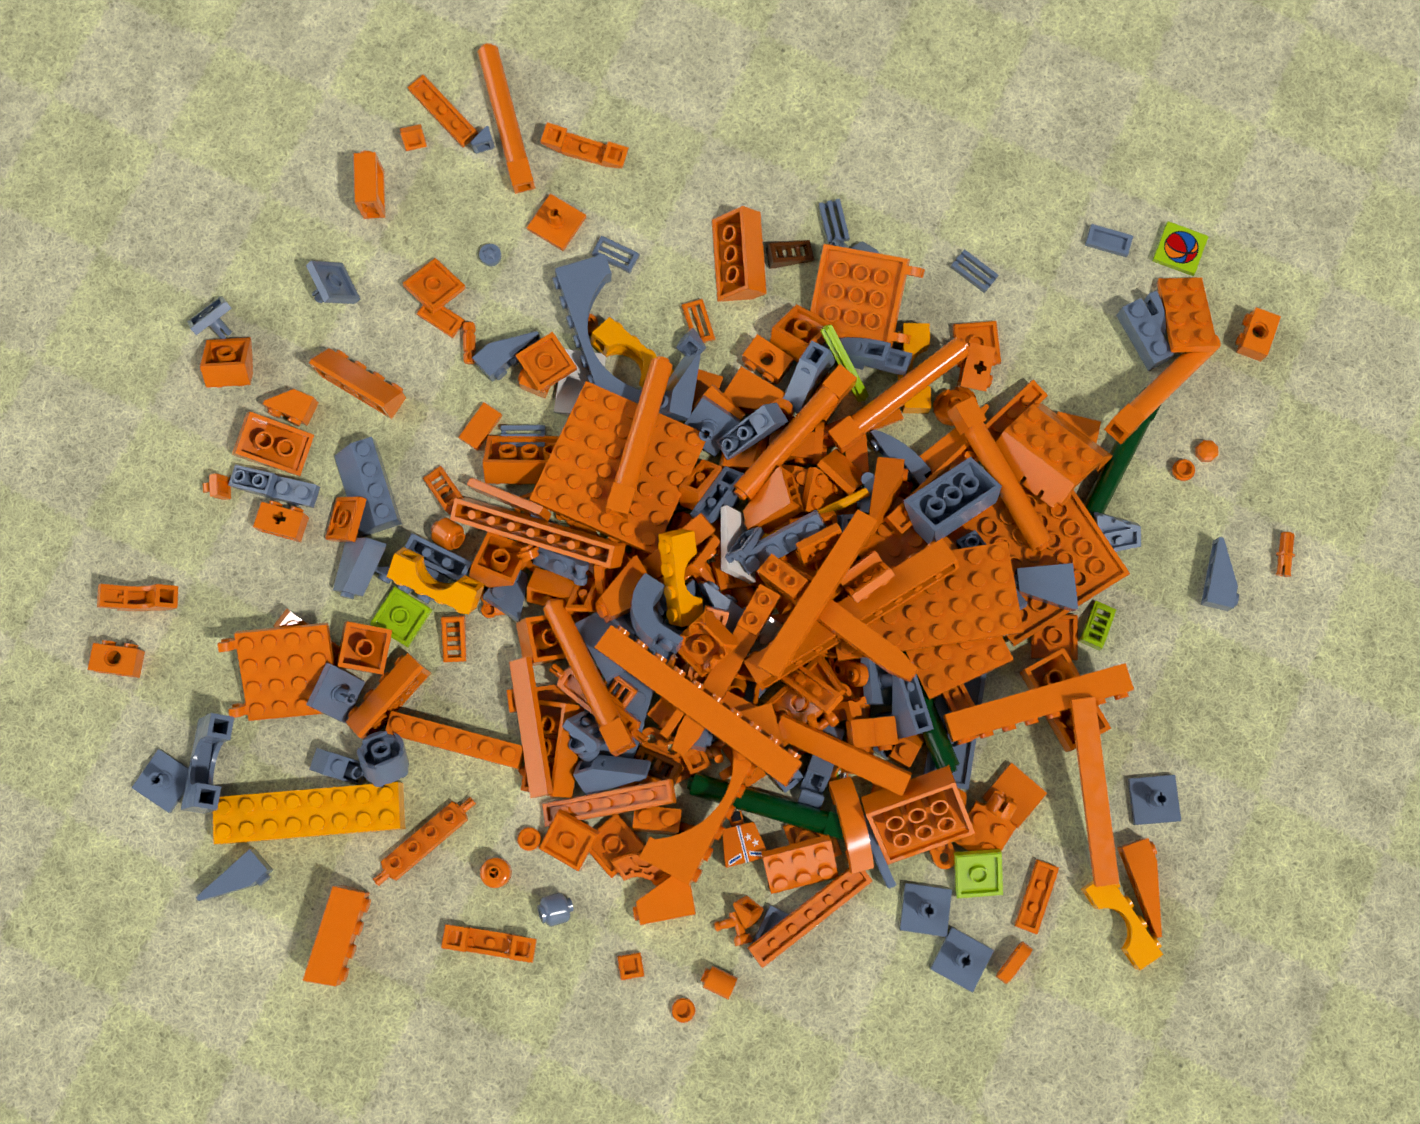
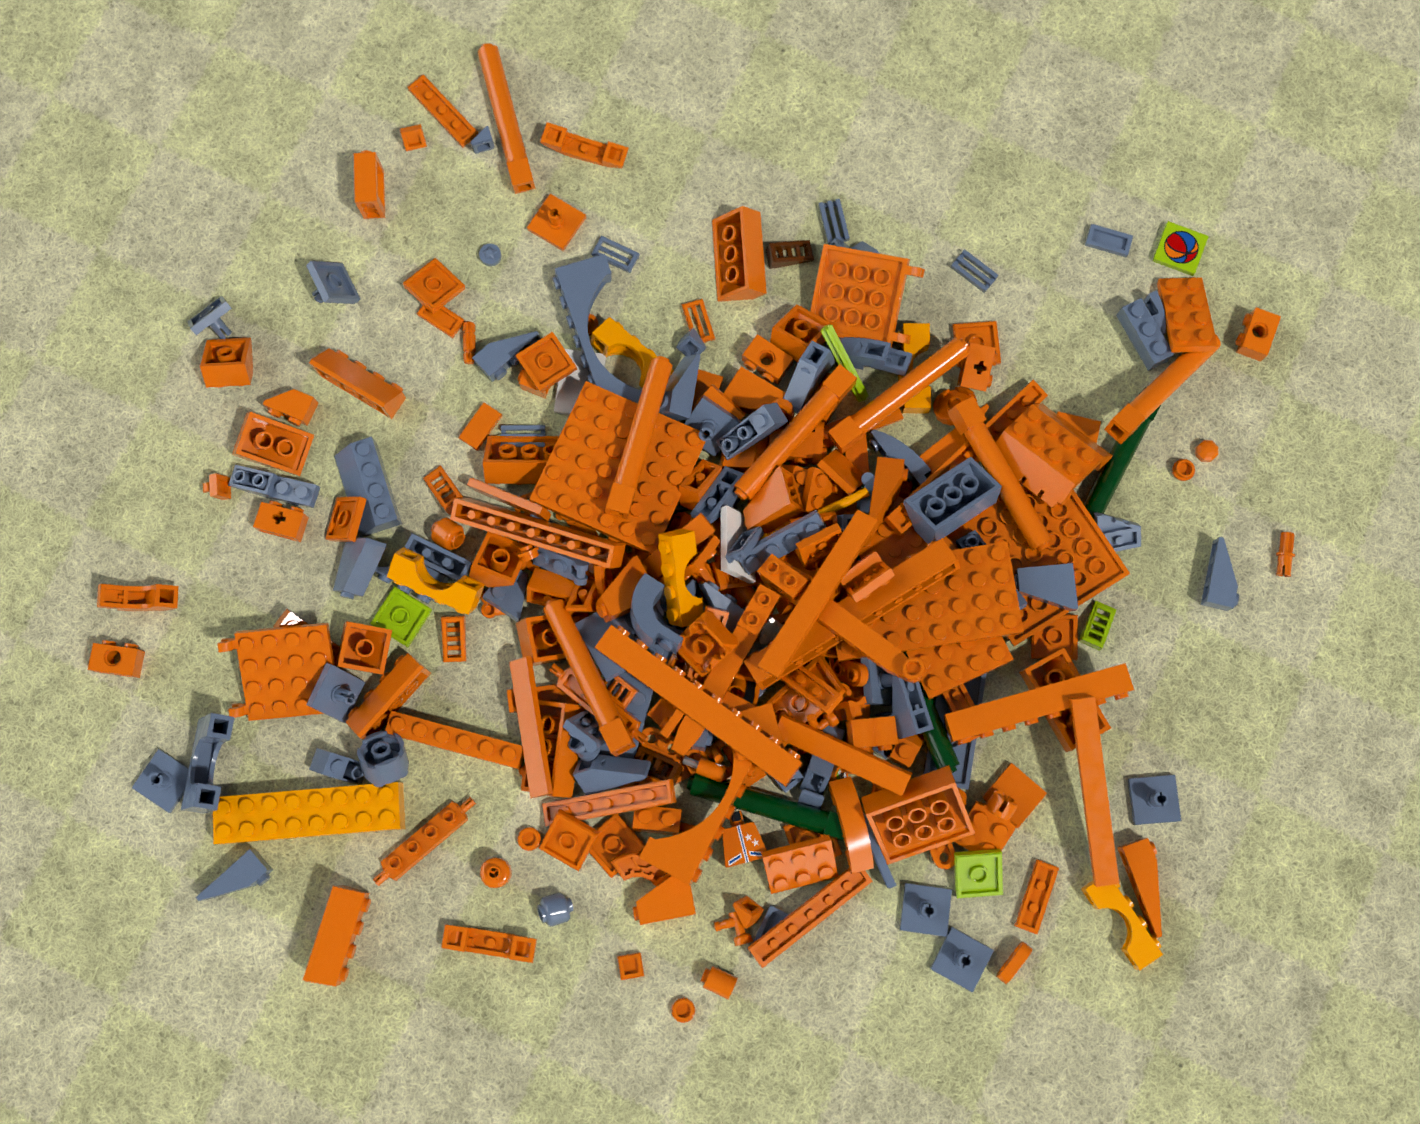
(707, 768): none -> orange piece
(913, 669): none -> orange tile

